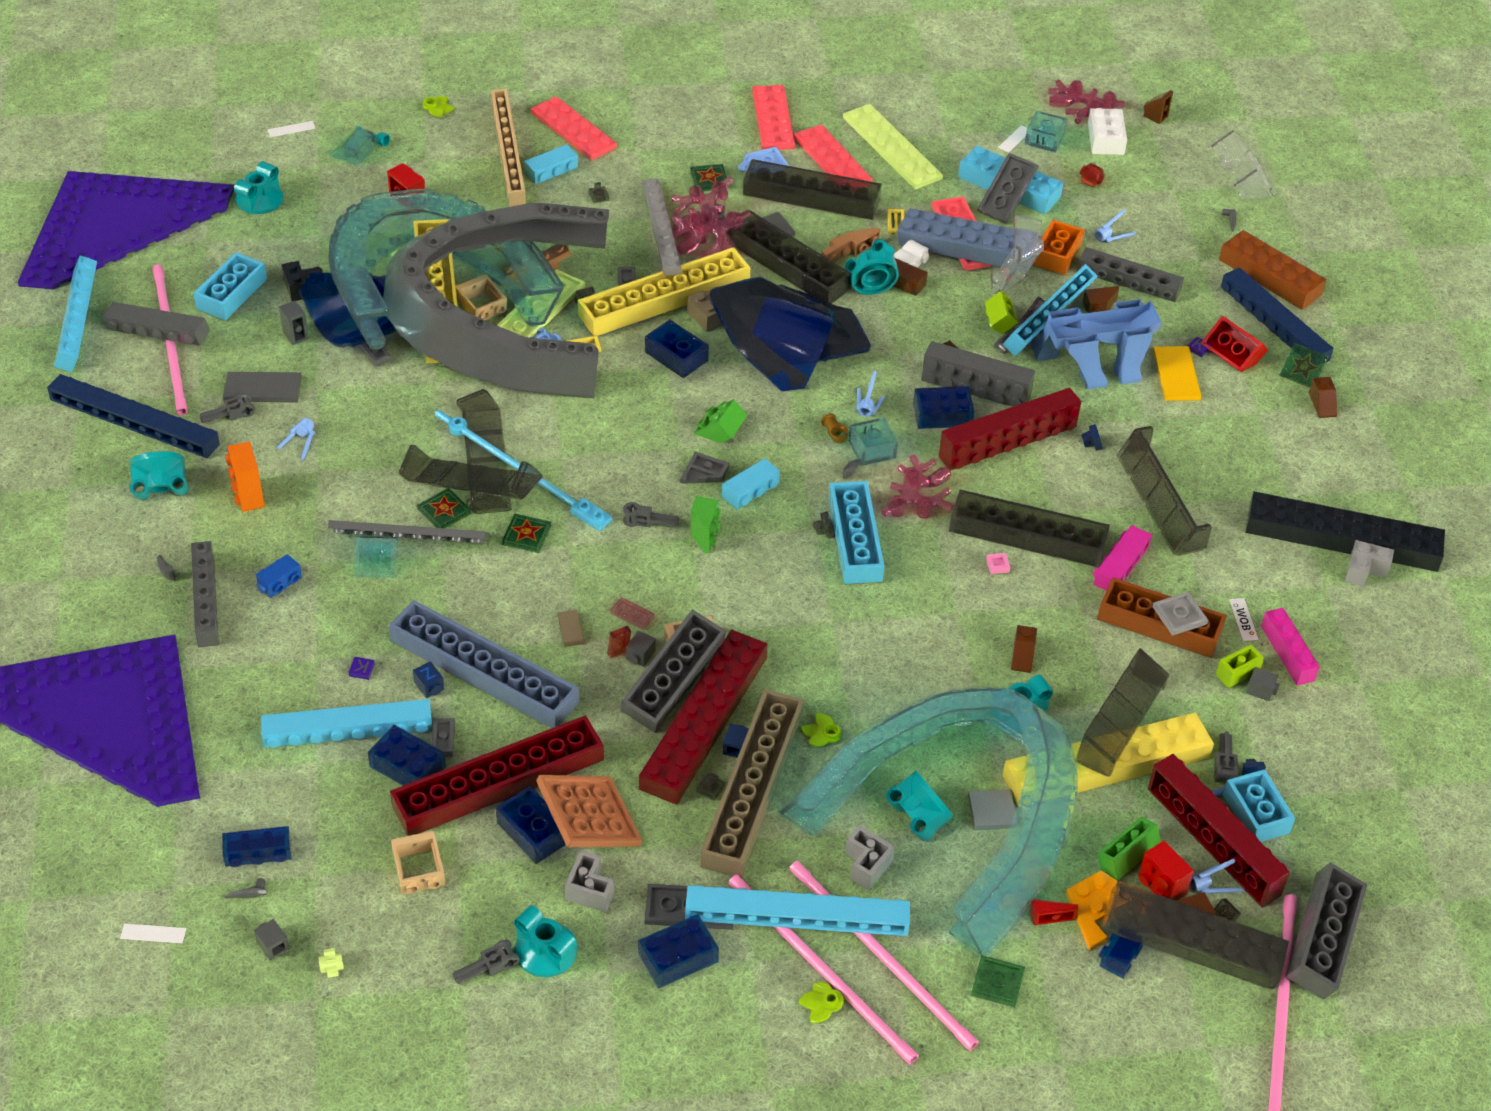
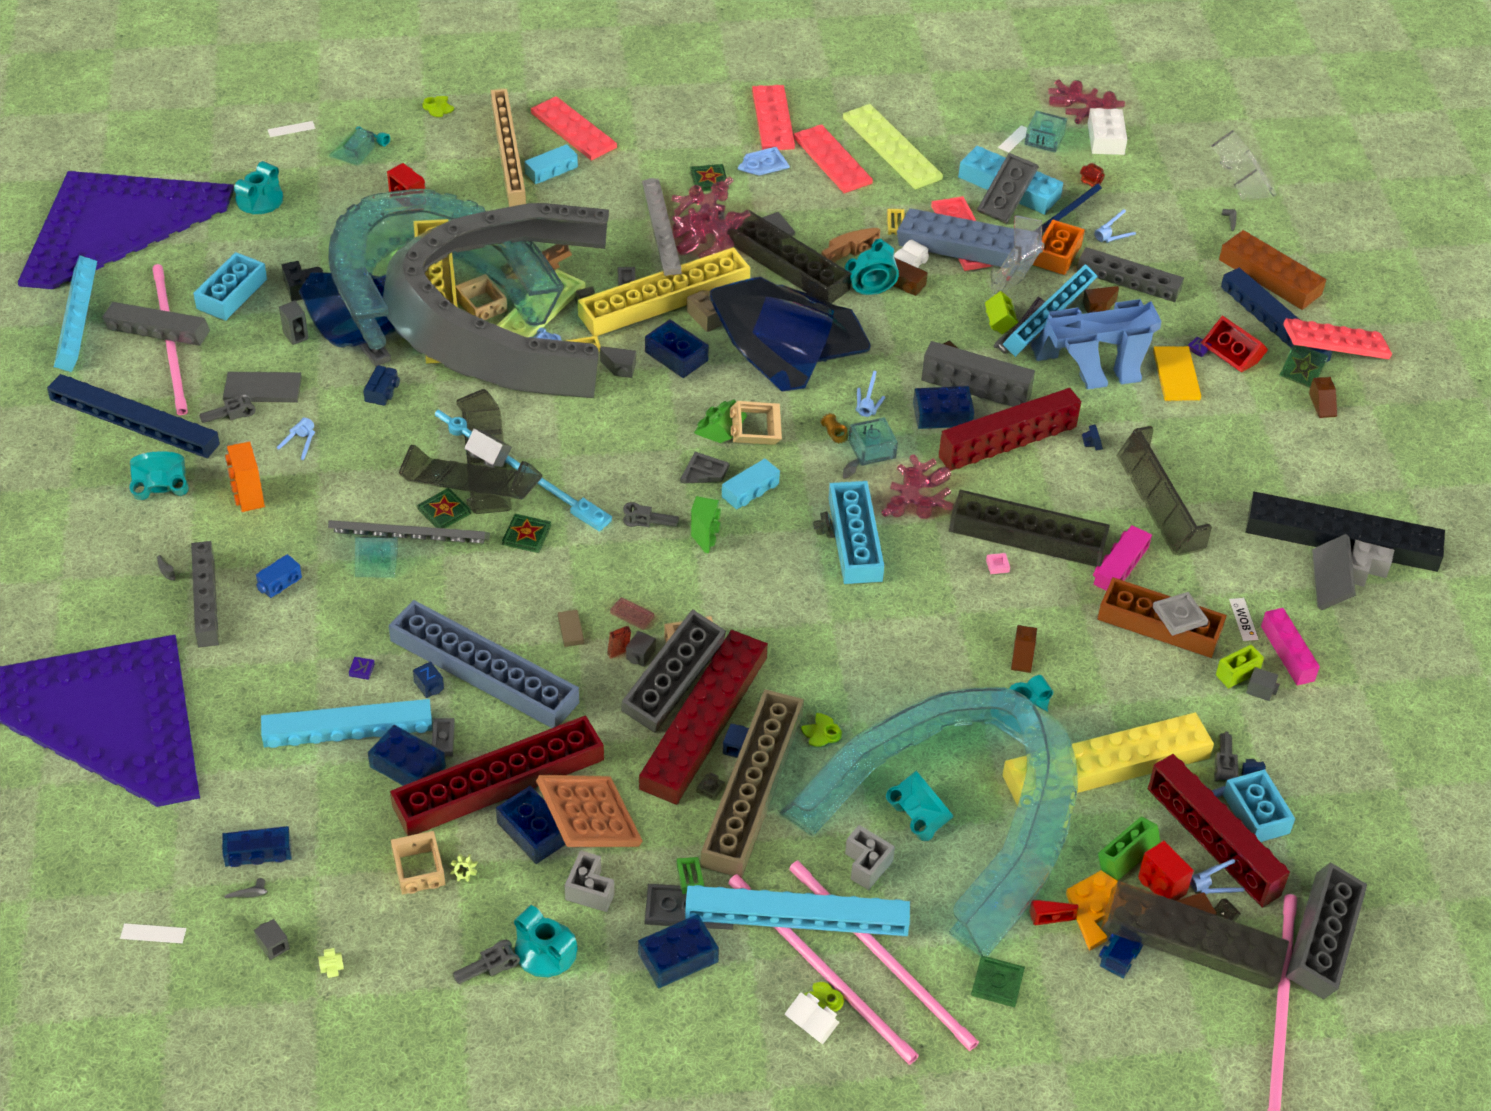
(381, 385): none -> dark blue brick
(466, 862): none -> yellowish green gear
(488, 448): none -> brick
(598, 193): clear smoke tile -> none
(618, 361): none -> dark grey slope
(687, 861): none -> bright green tile
(773, 422): none -> tan window
(811, 1017): none -> white brick
(812, 189): clear smoke brick -> none
(991, 809): light grey tile -> none
(1072, 206): none -> dark blue tile
(1121, 714): clear smoke piece -> none
(1158, 107): reddish brown slope -> none
(1333, 572): none -> dark grey tile
(1337, 338): none -> coral plate

